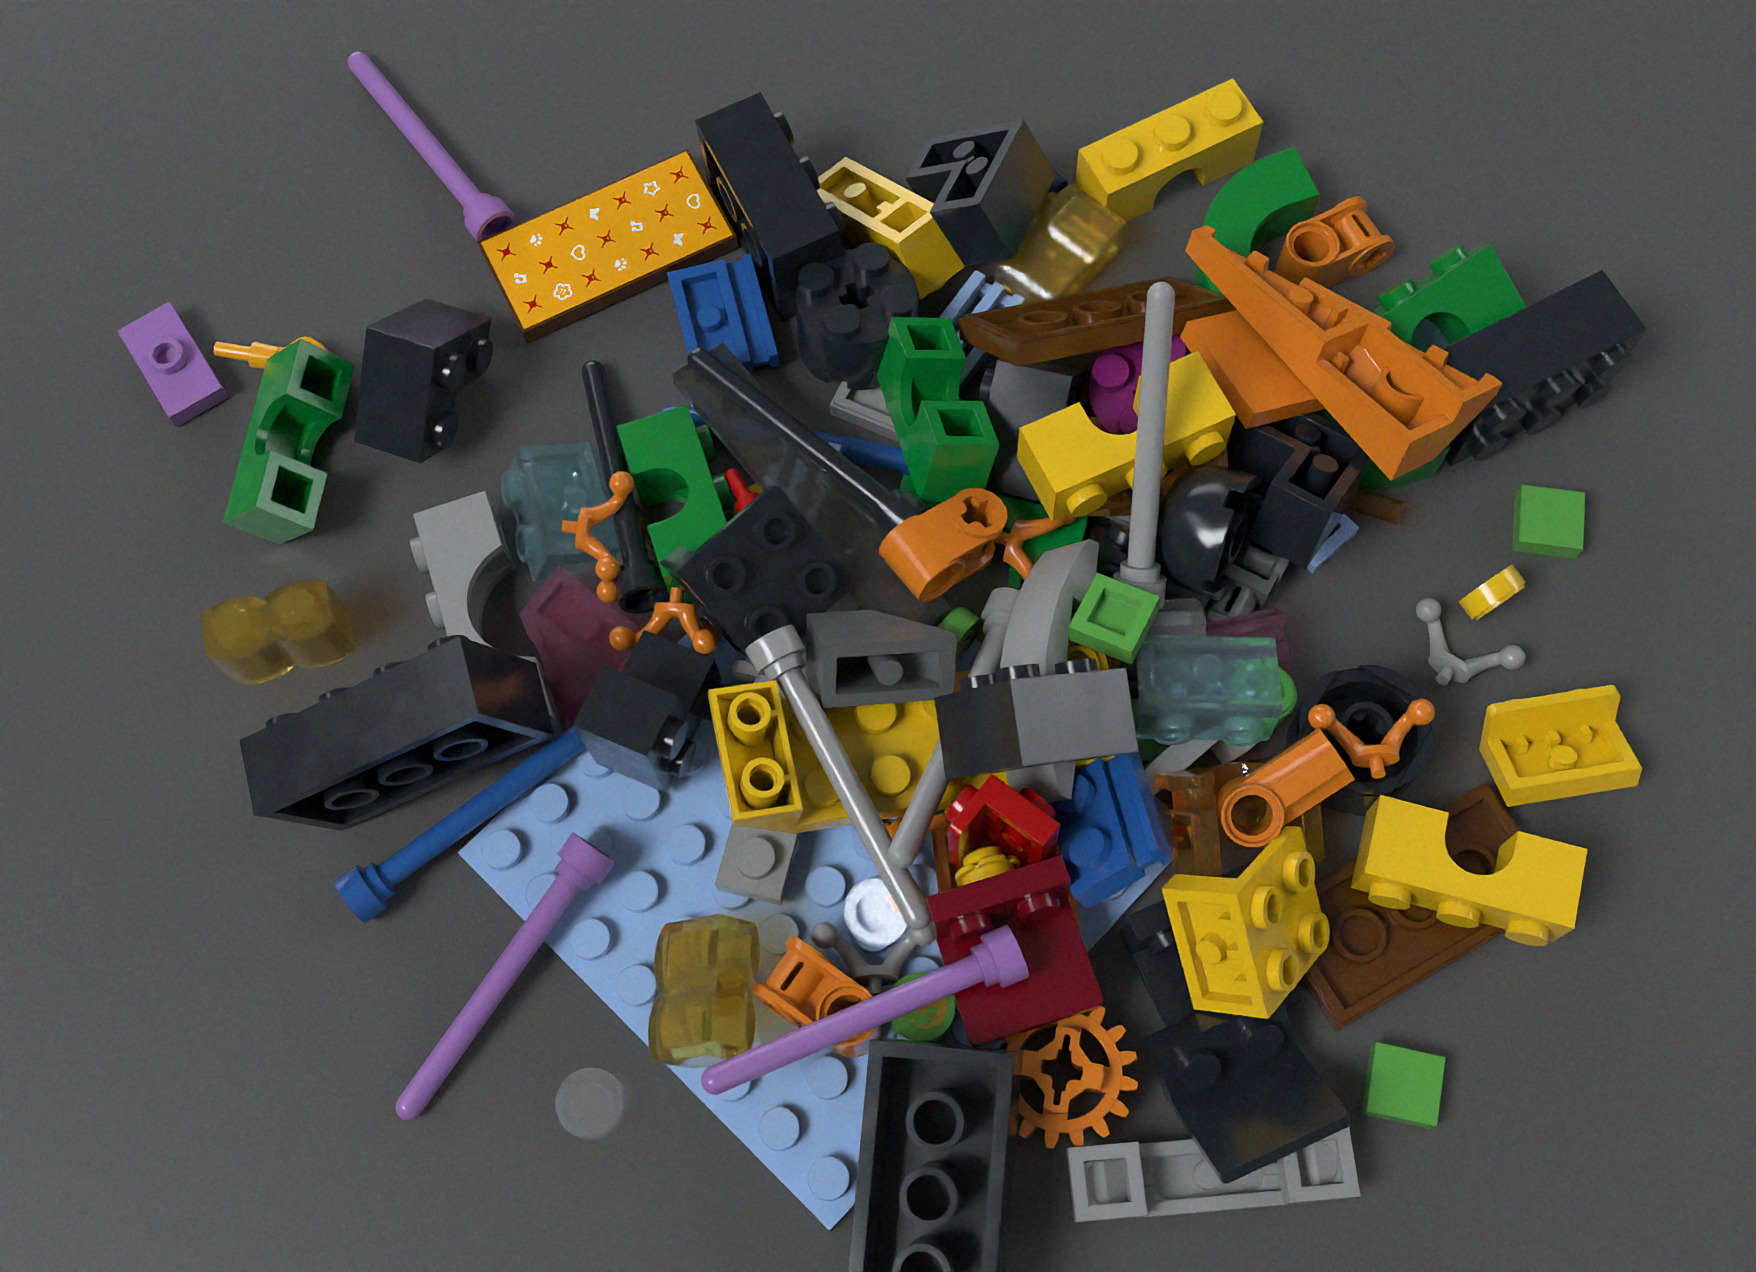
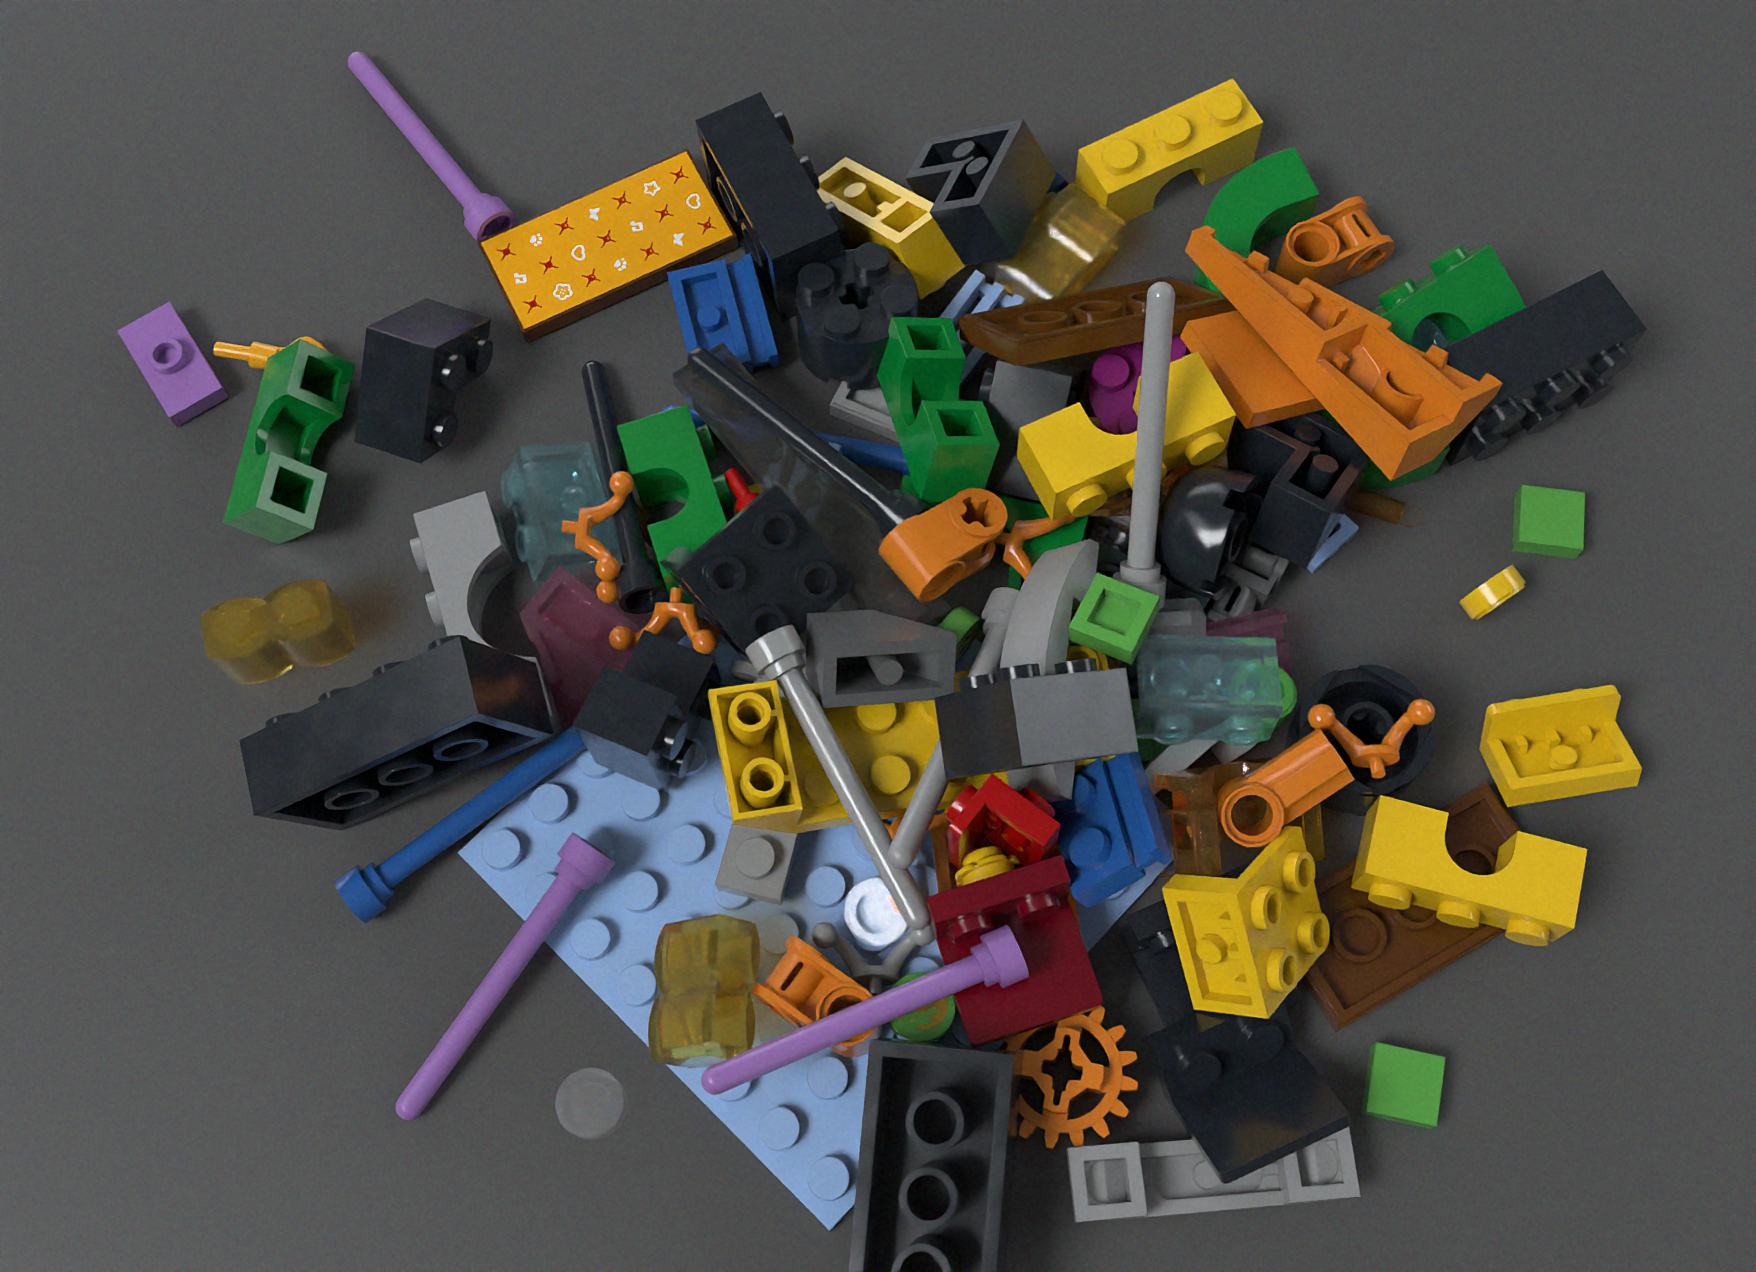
(1451, 667): light grey piece -> none

